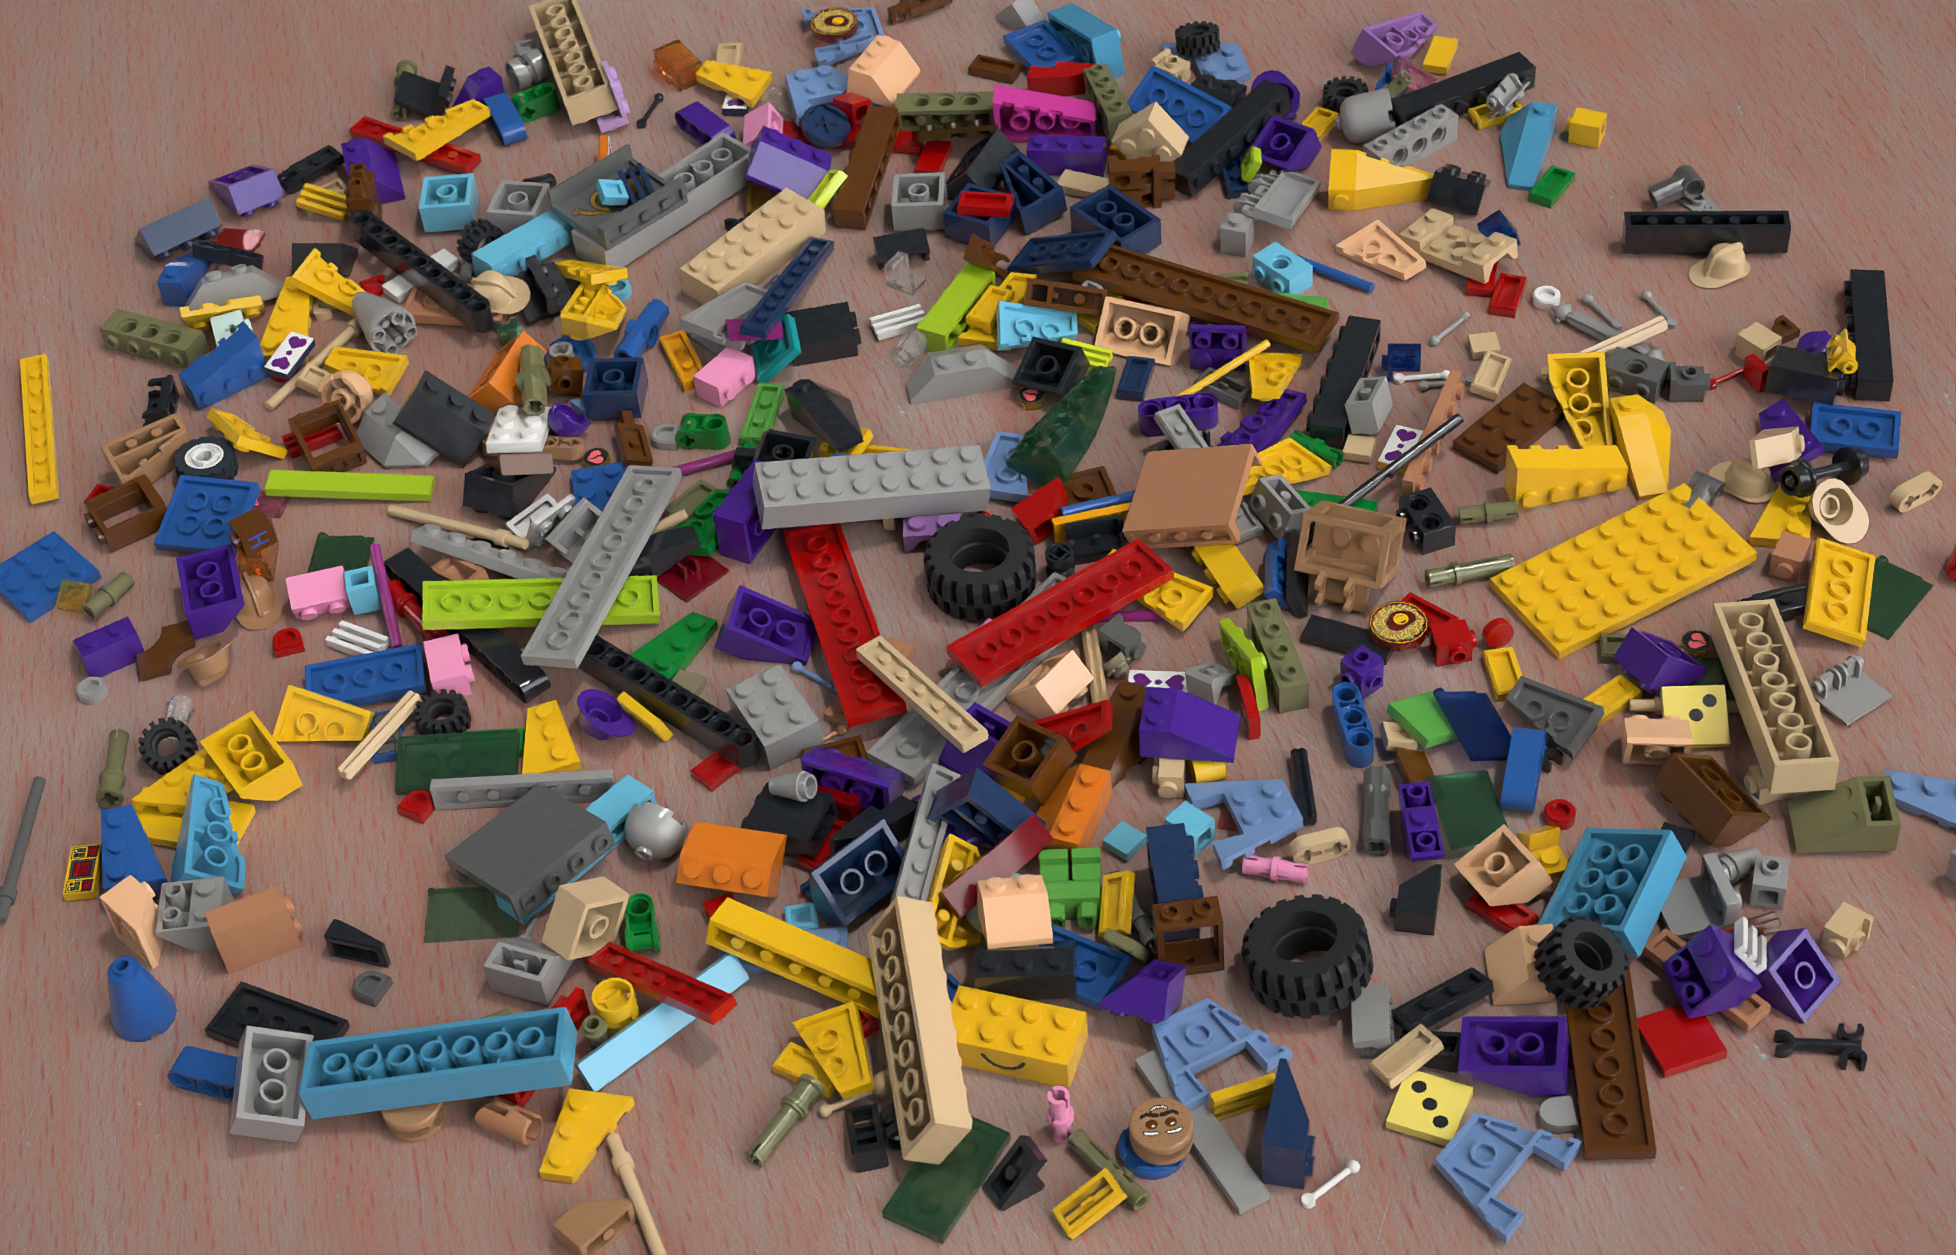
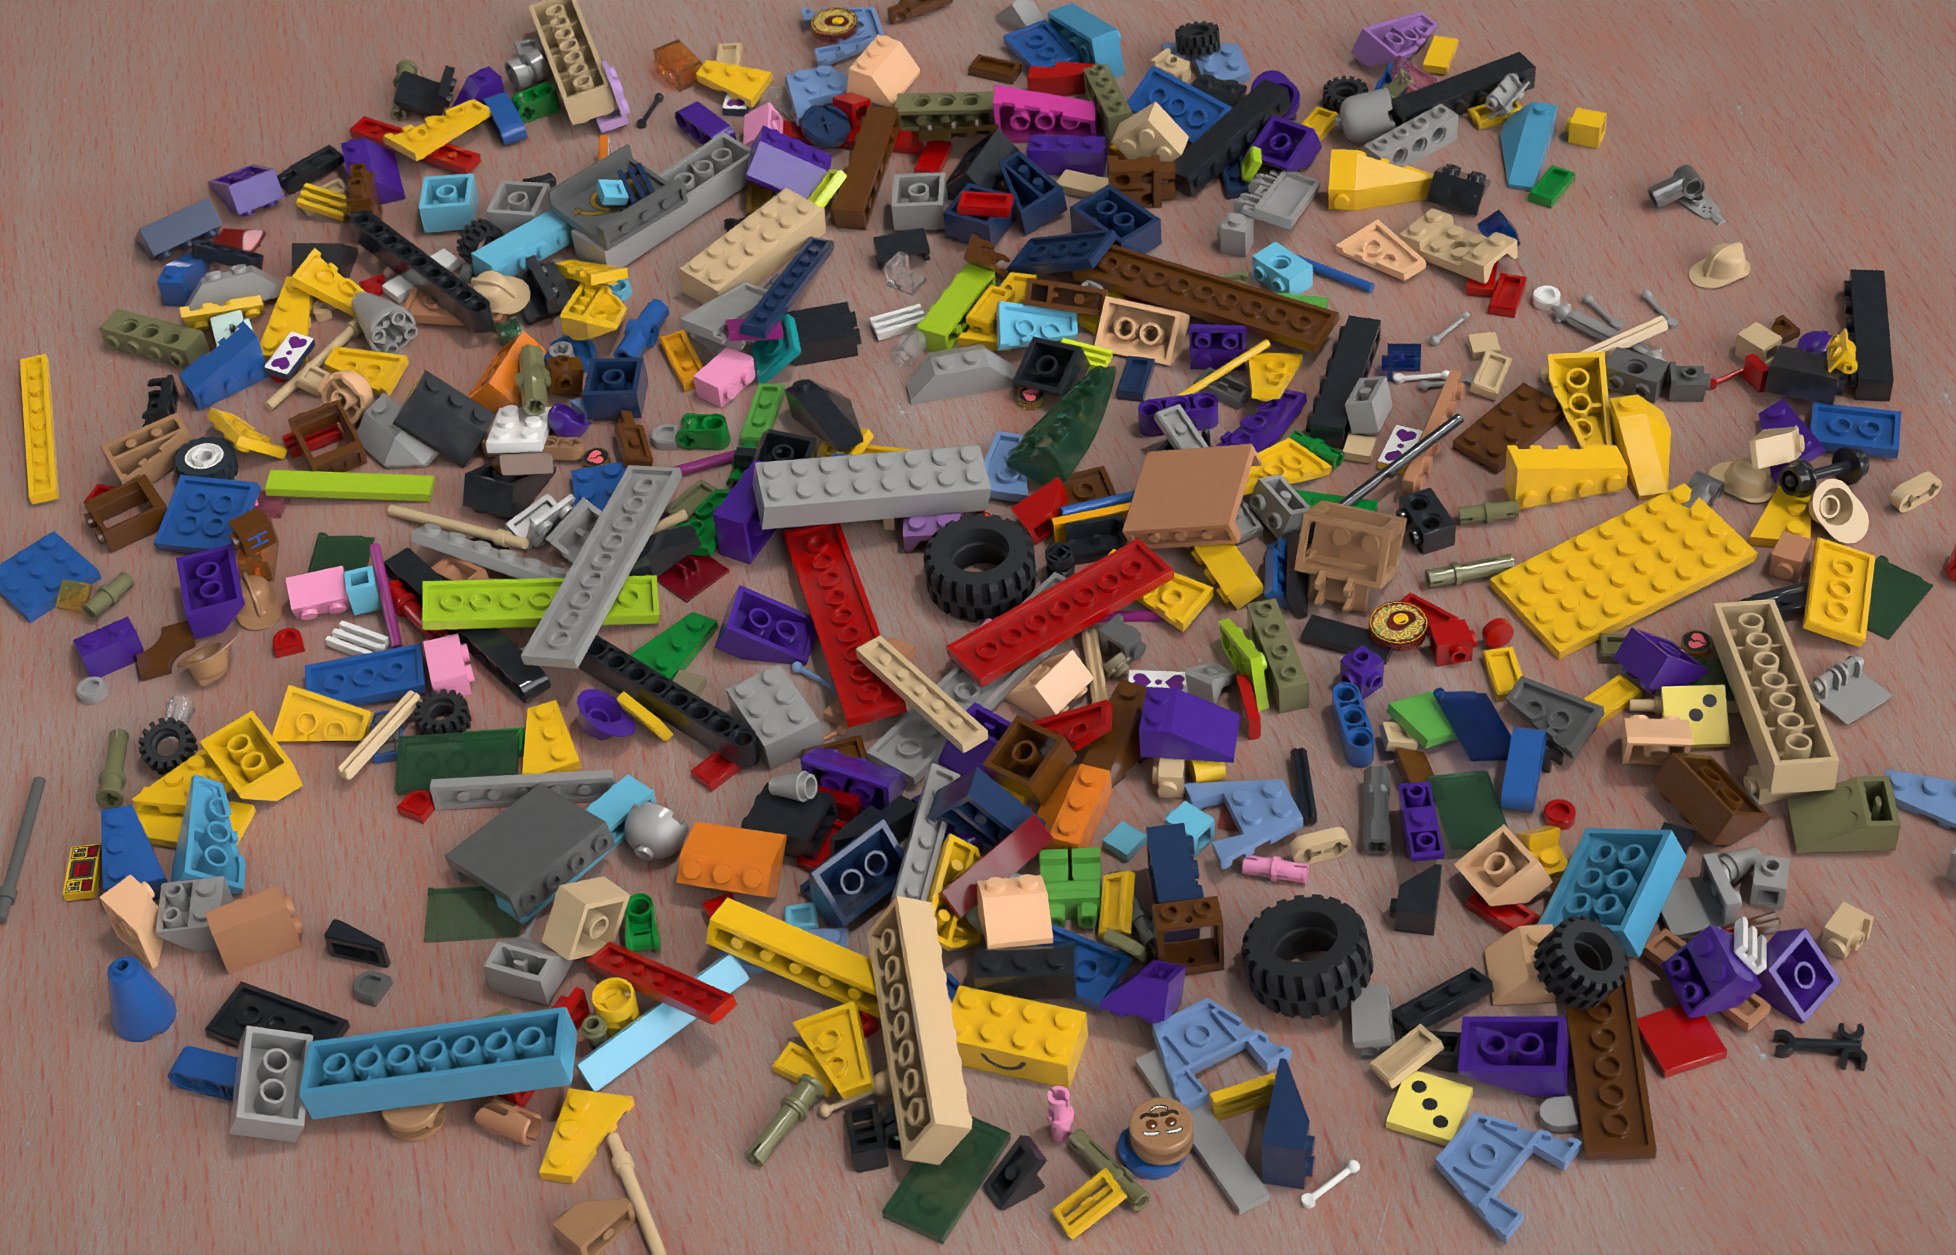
(1701, 230): black brick -> none

